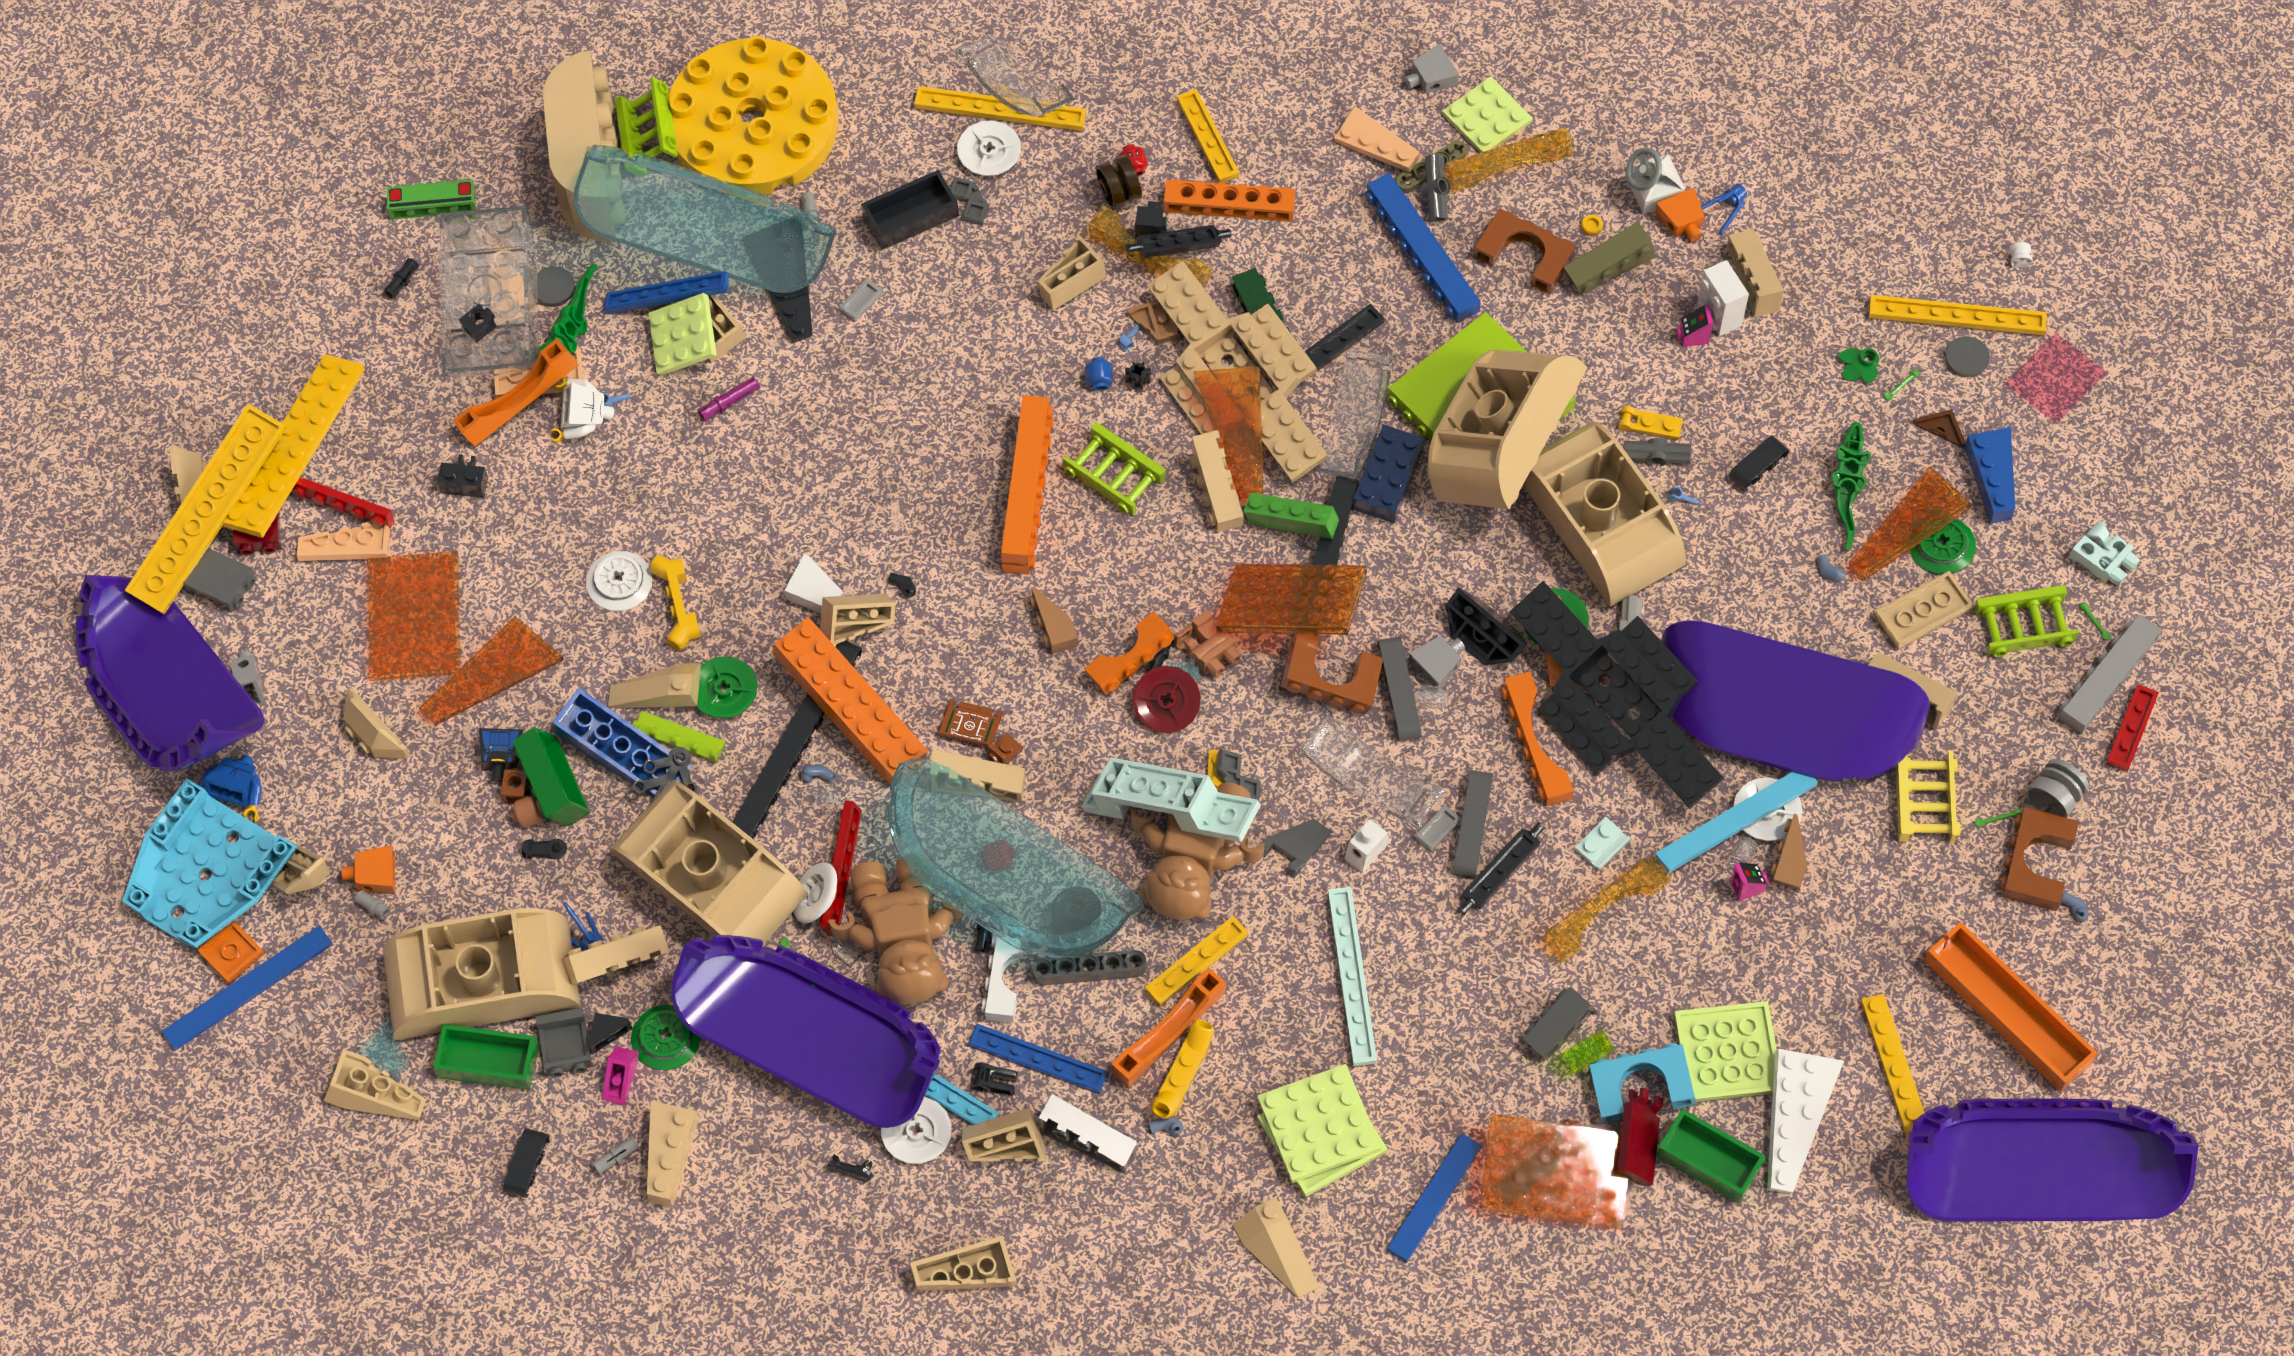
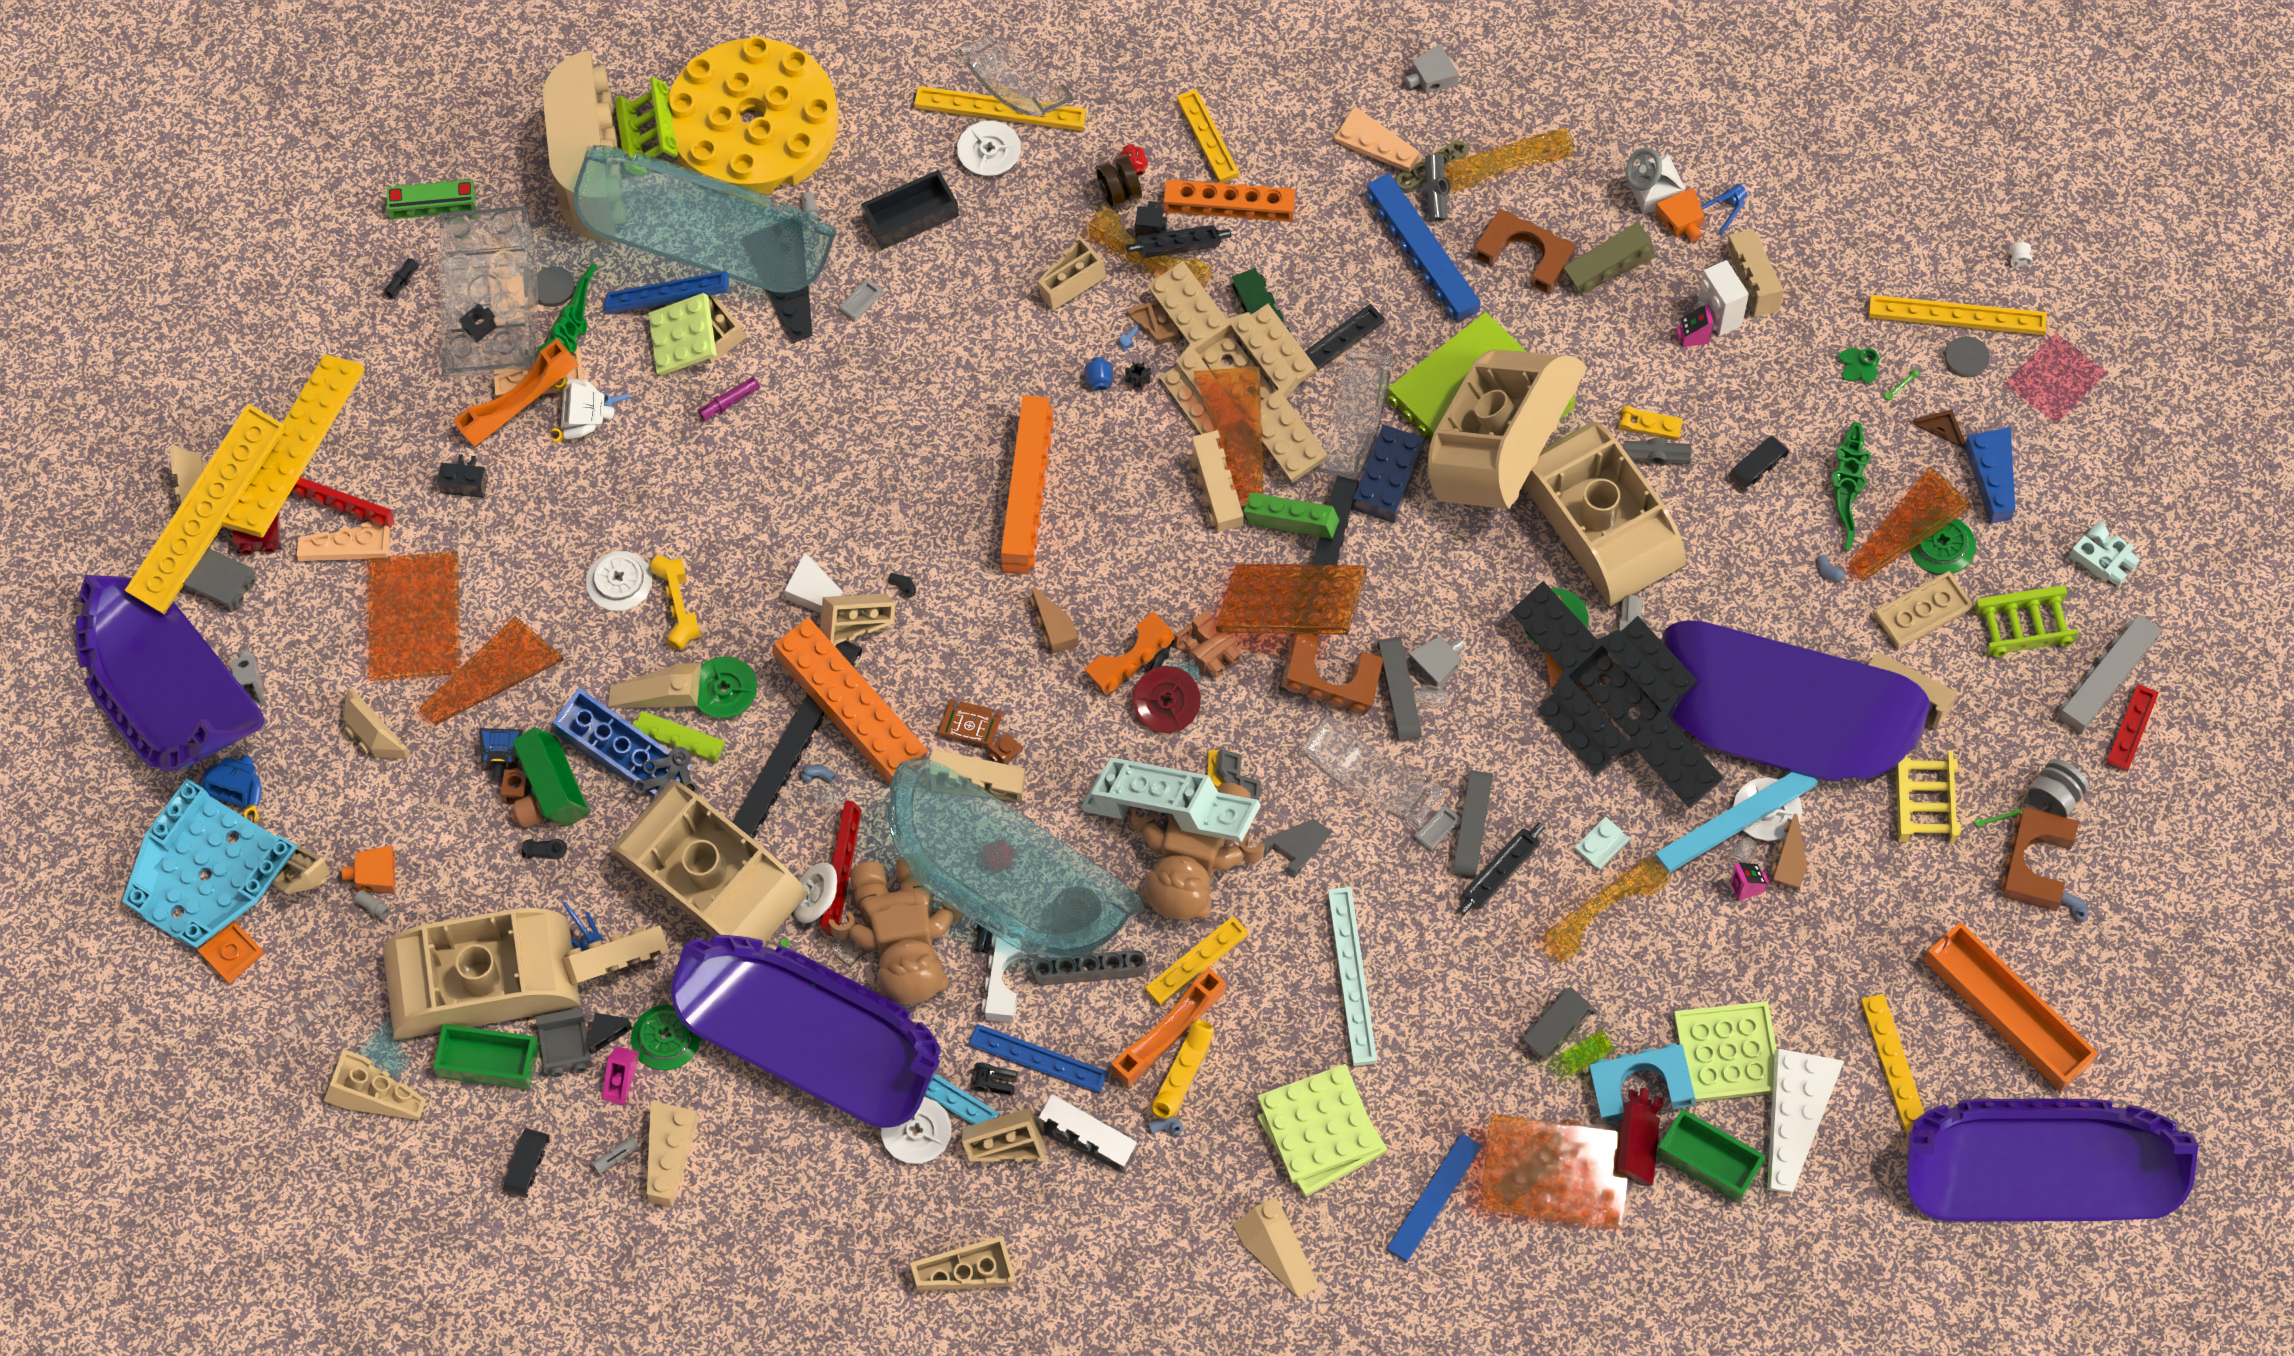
(247, 988): blue tile -> none
(855, 1171): black piece -> none
(976, 205): dark grey tile -> none
(1117, 449): lime fence -> none
(1369, 843): white torso -> none
(1482, 629): black wedge -> none
(1487, 115): yellowish green plate -> none
(1551, 778): orange arch -> none
(1591, 225): yellow tile -> none
(1677, 494): medium blue hand -> none
(2084, 607): bright green hinge -> none

